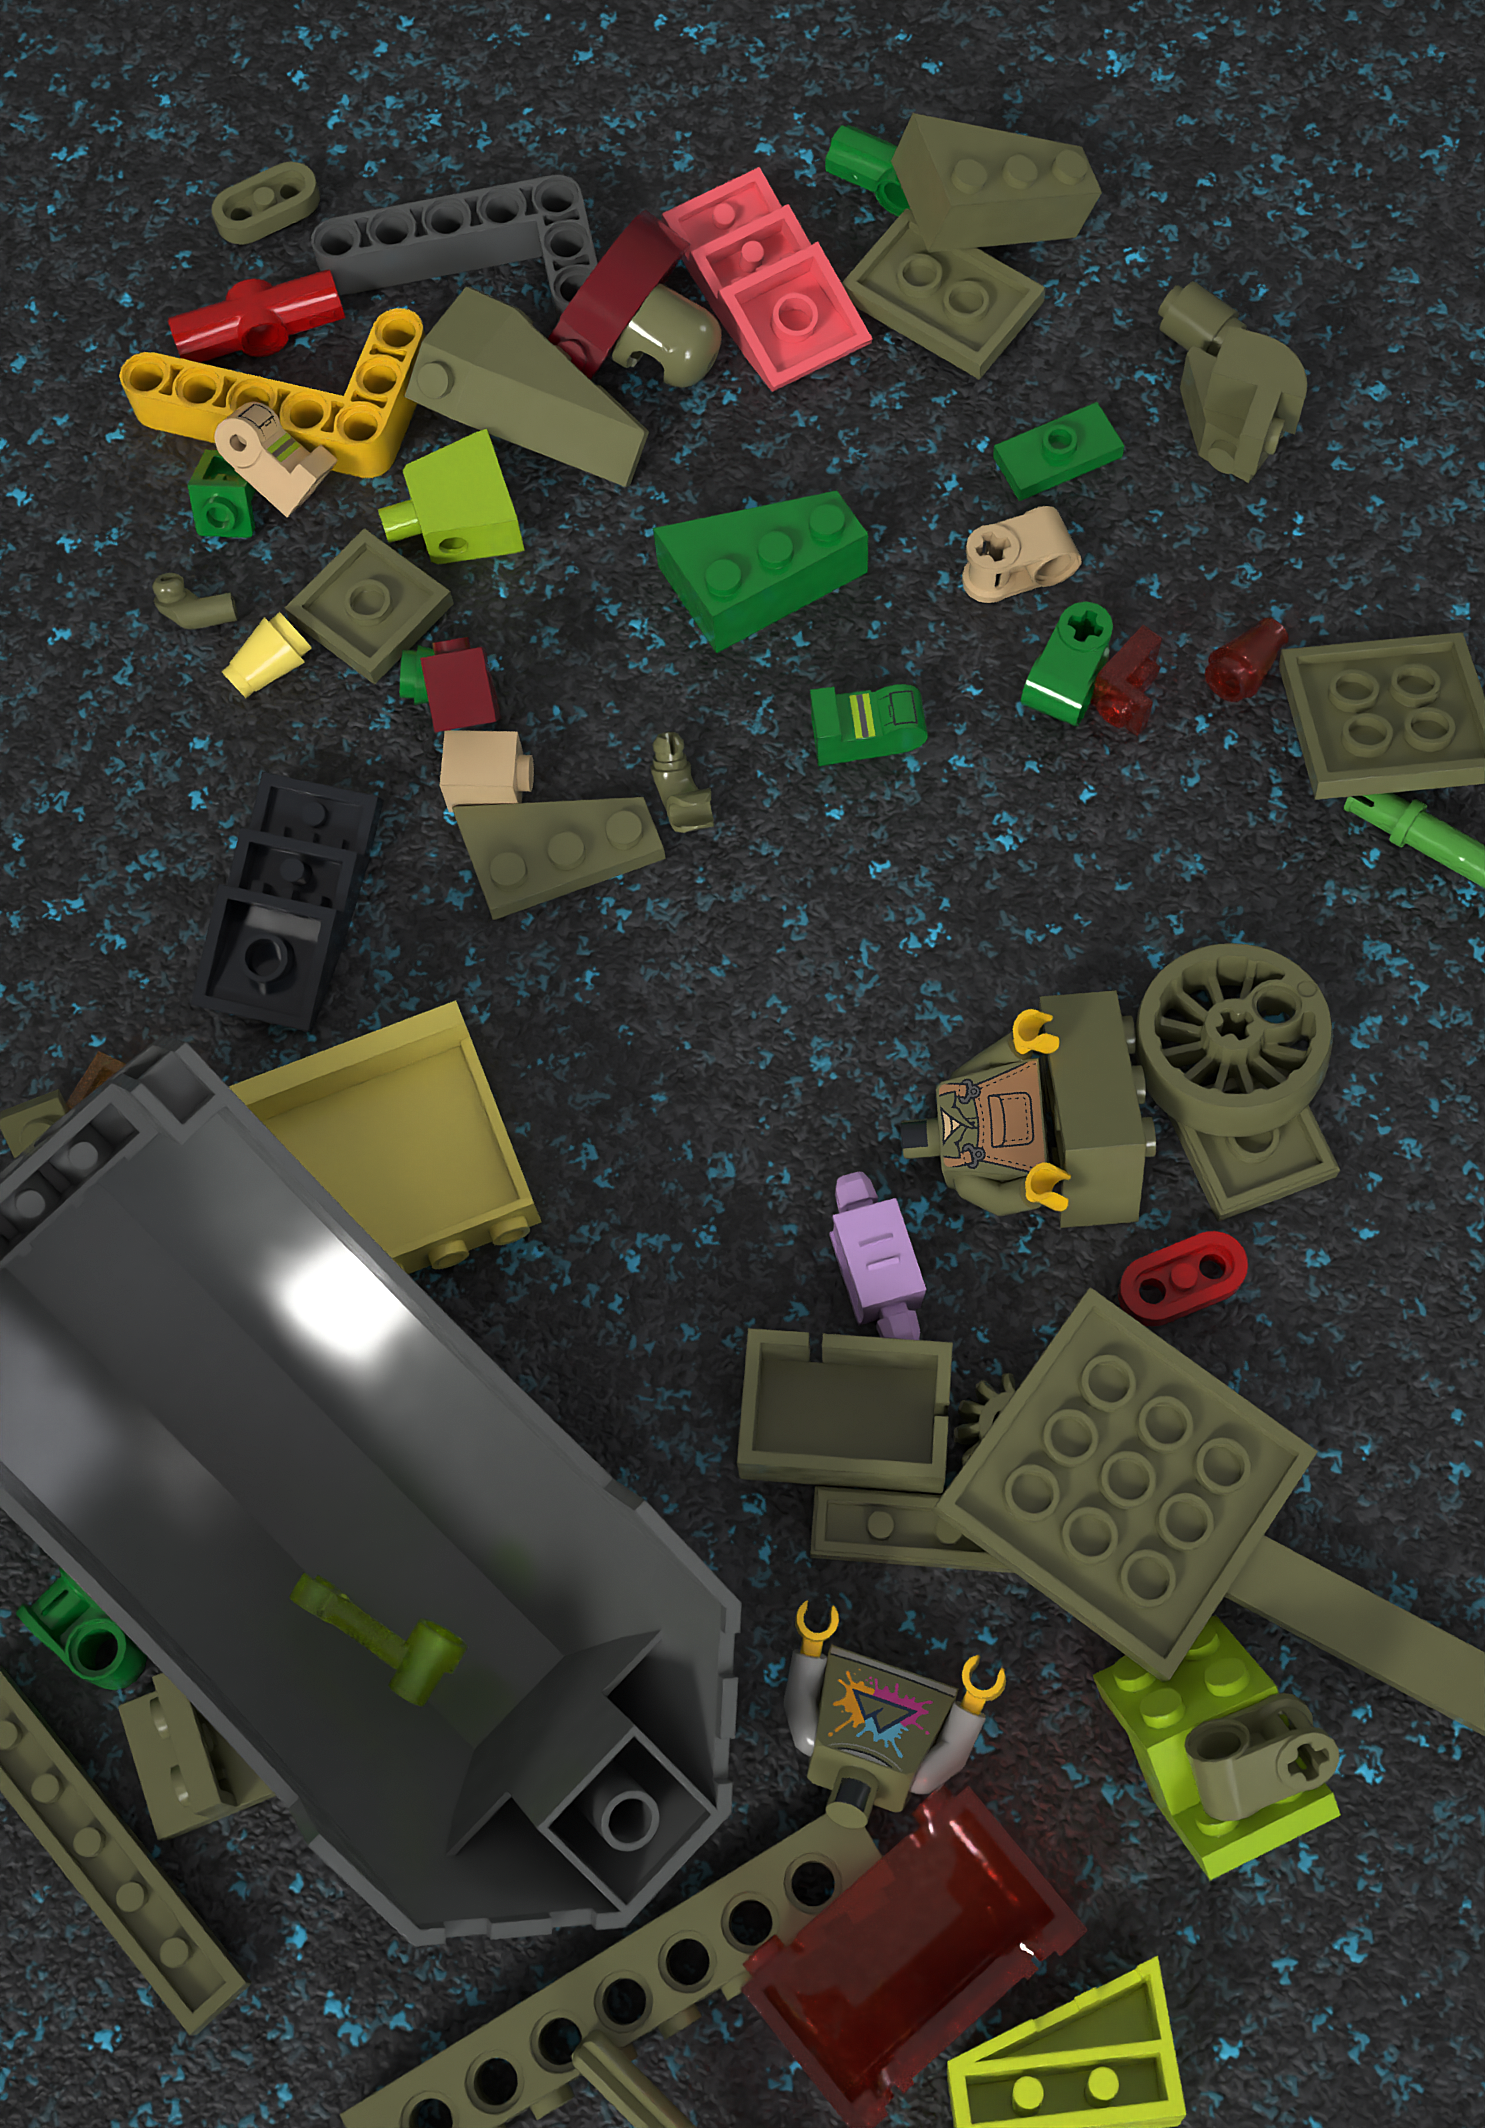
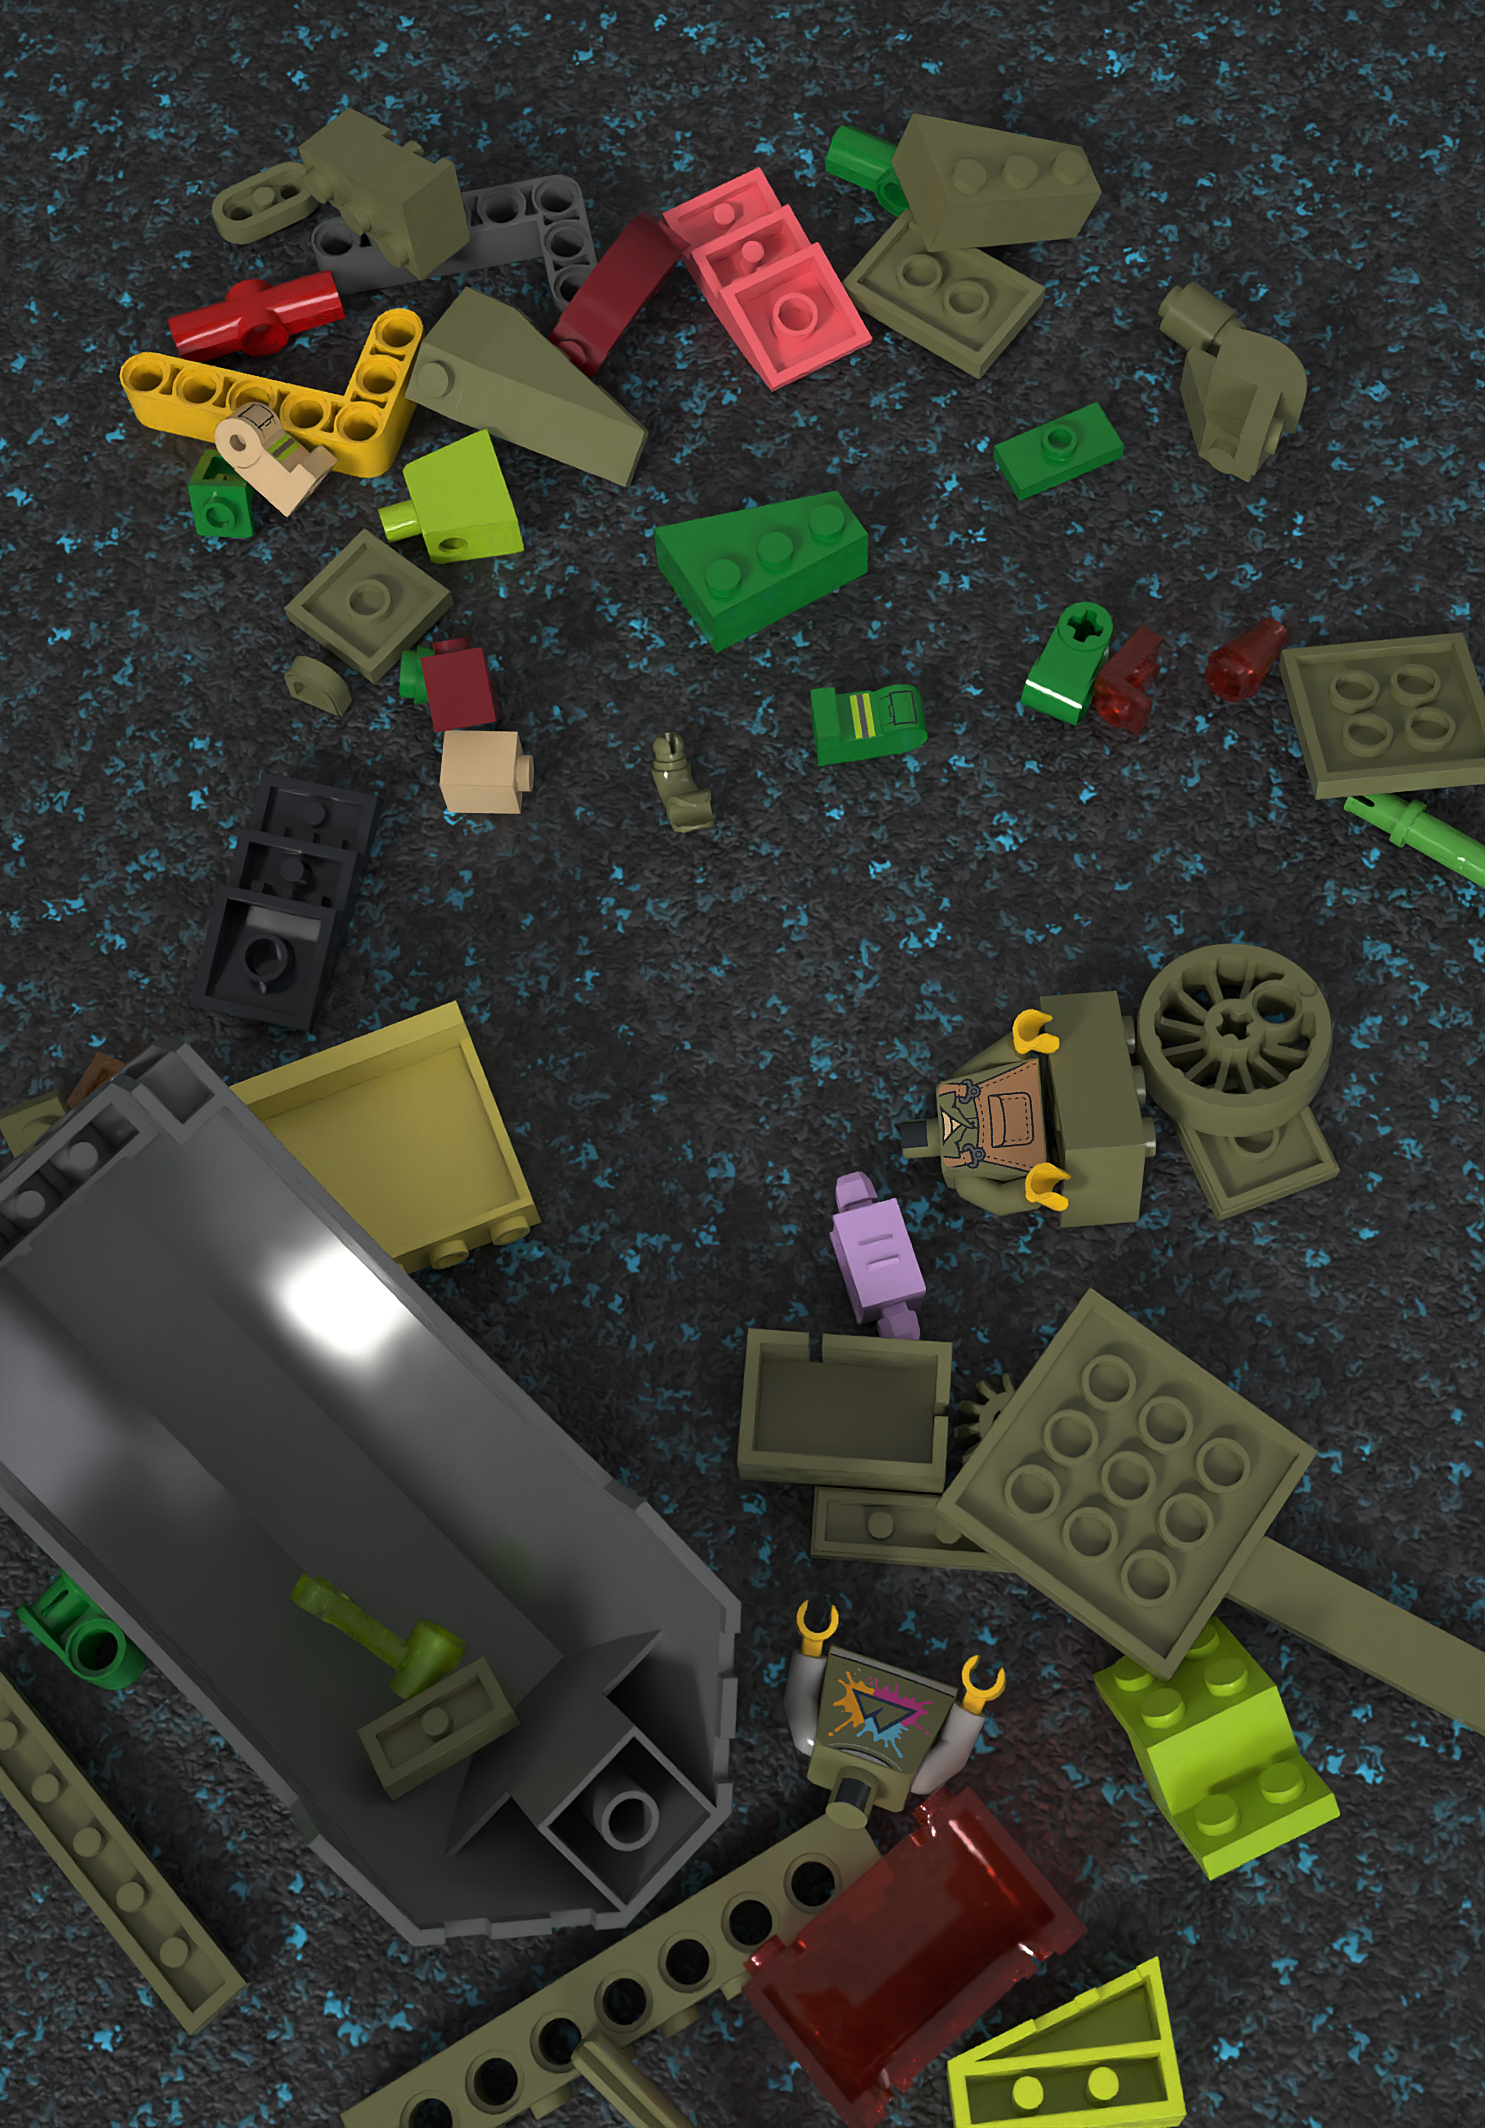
(185, 1763): olive bracket -> none
(187, 608): olive arm -> none
(266, 655): light yellow cone -> none
(318, 685): none -> olive tile
(387, 191): none -> olive wedge
(438, 1728): none -> olive plate
(555, 847): olive wing -> none
(674, 333): olive helmet -> none
(1025, 553): tan piece -> none
(1179, 1278): red plate -> none
(1252, 1754): olive piece -> none

